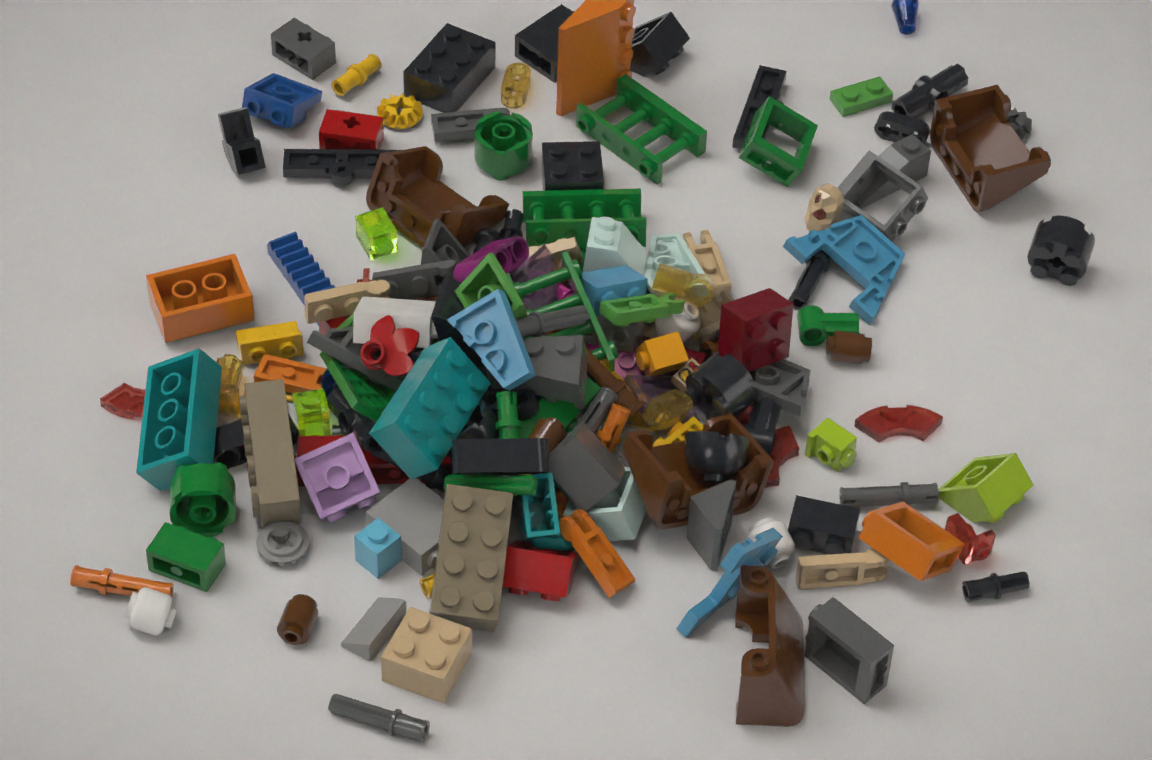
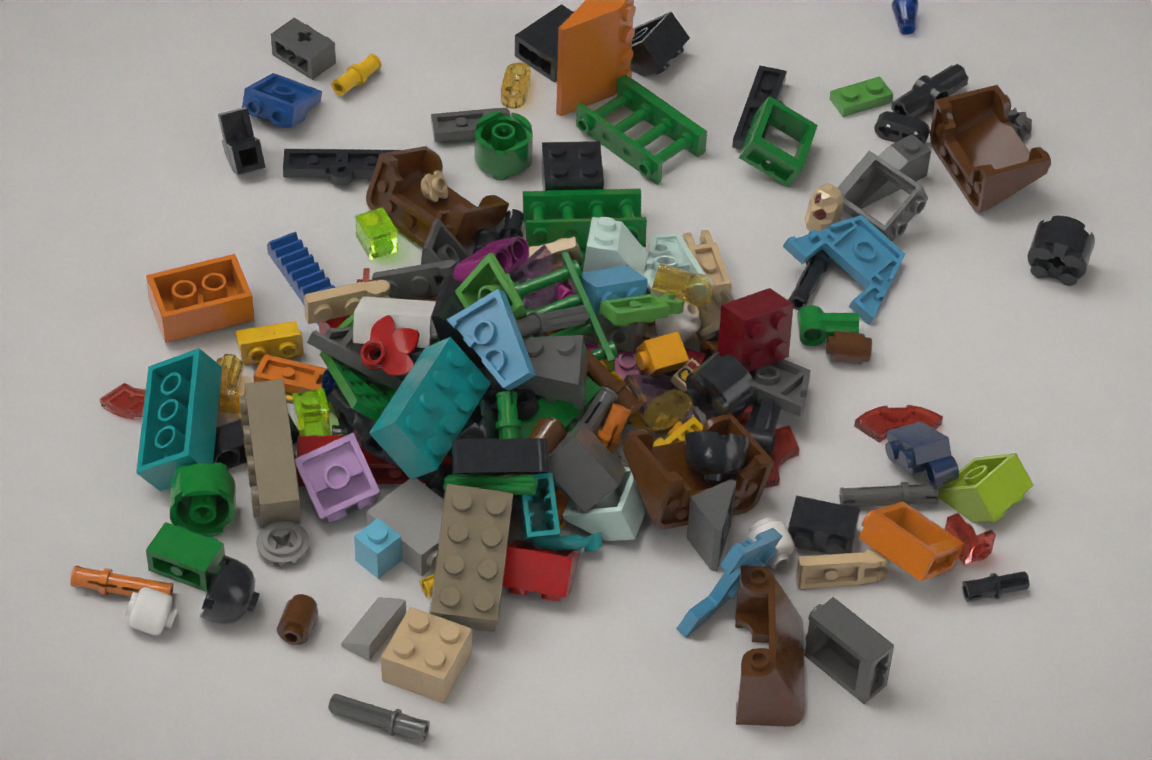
(230, 592): none -> black cylinder
(350, 131): red brick -> none
(410, 114): yellow gear -> none
(434, 186): none -> tan plate
(449, 69): black brick -> none
(596, 552): orange hinge -> none
(831, 445): lime brick -> none
(922, 449): none -> dark blue hinge

